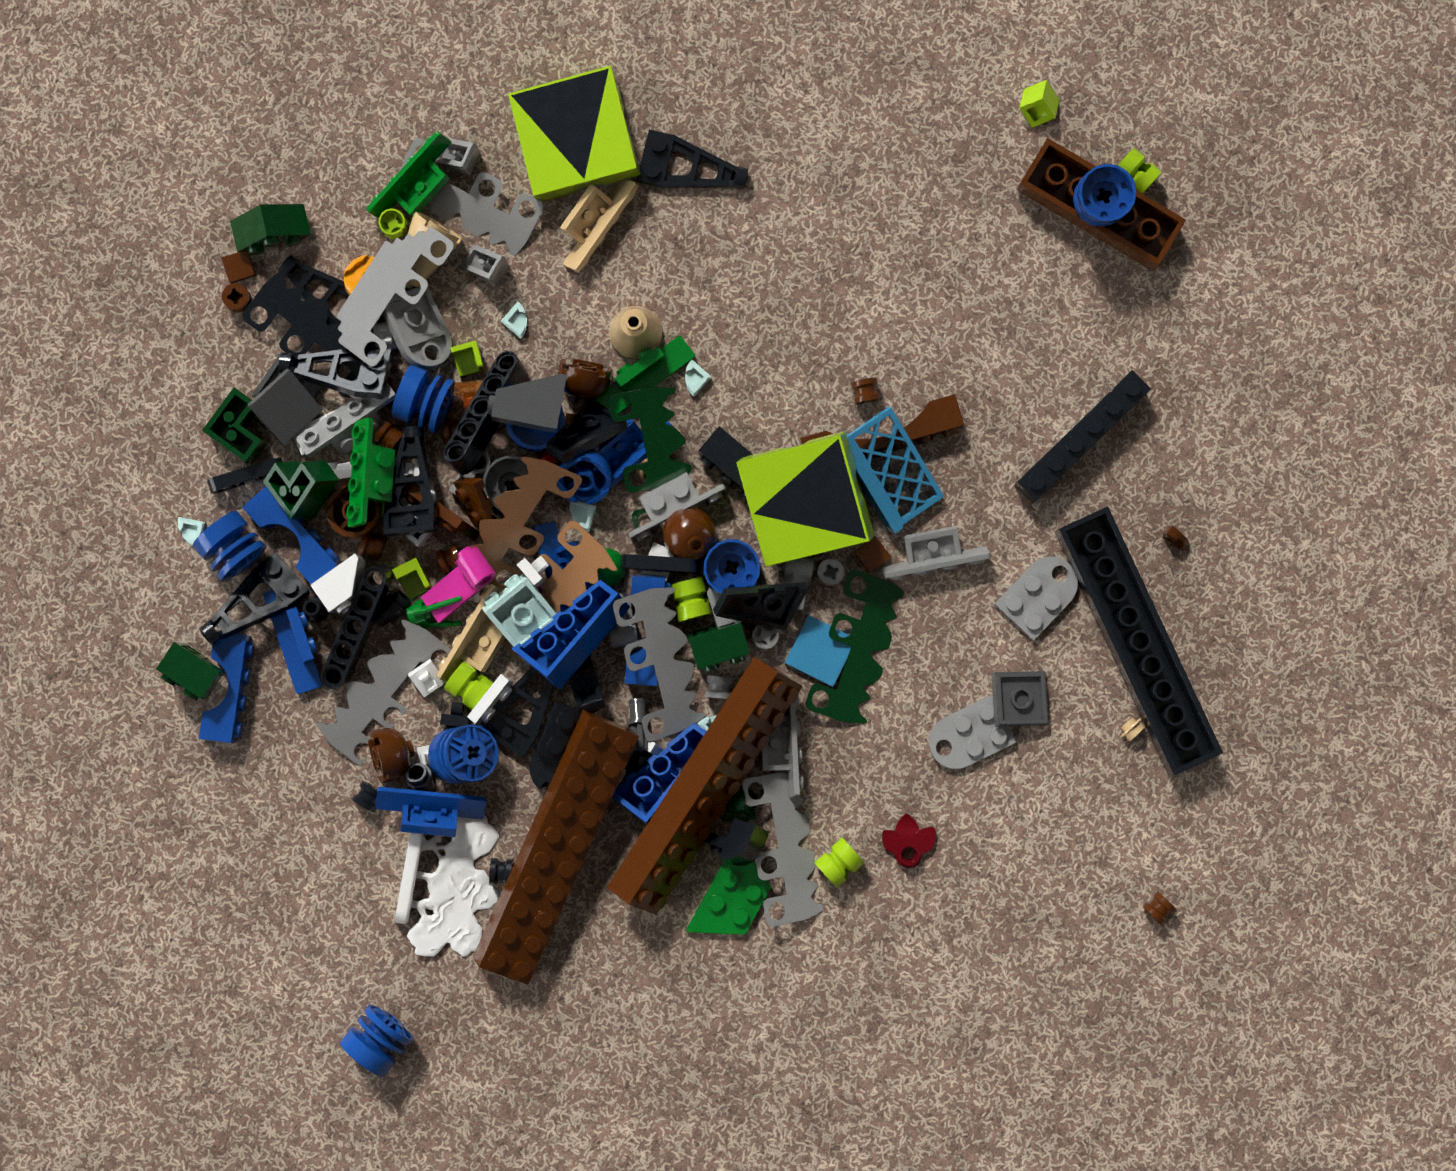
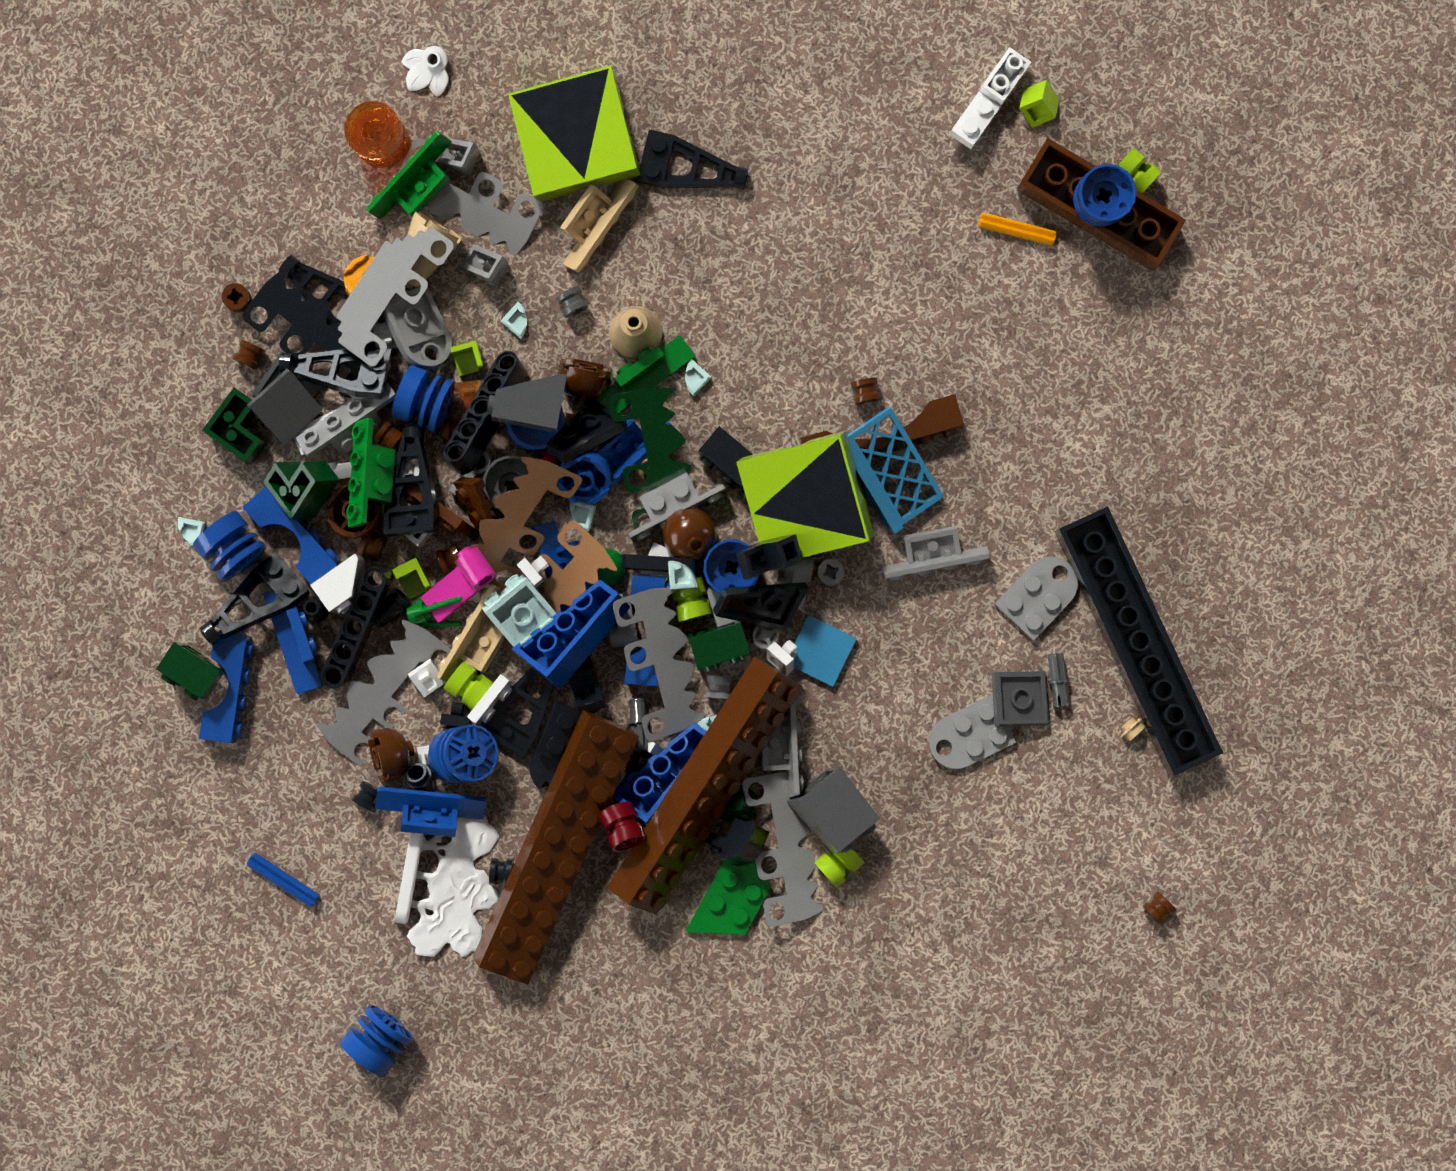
(238, 267): reddish brown tile -> none
(238, 477): black beam -> none
(249, 354): none -> reddish brown wheel
(269, 226): dark green brick -> none
(283, 880): none -> blue axle
(362, 130): none -> clear orange wheel
(390, 220): lime wheel -> none
(424, 73): none -> white plate
(572, 301): none -> dark grey wheel
(623, 829): none -> dark red wheel
(681, 576): none -> light aqua tile
(769, 555): none -> black brick
(782, 657): none -> white tile
(835, 810): none -> dark grey slope
(867, 636): dark green piece -> none
(872, 554): reddish brown tile -> none
(908, 837): dark red plate -> none
(990, 98): none -> white slope
(1017, 229): none -> light orange axle
(1058, 680): none -> dark grey axle
(1082, 436): black brick -> none
(1172, 534): reddish brown tile -> none

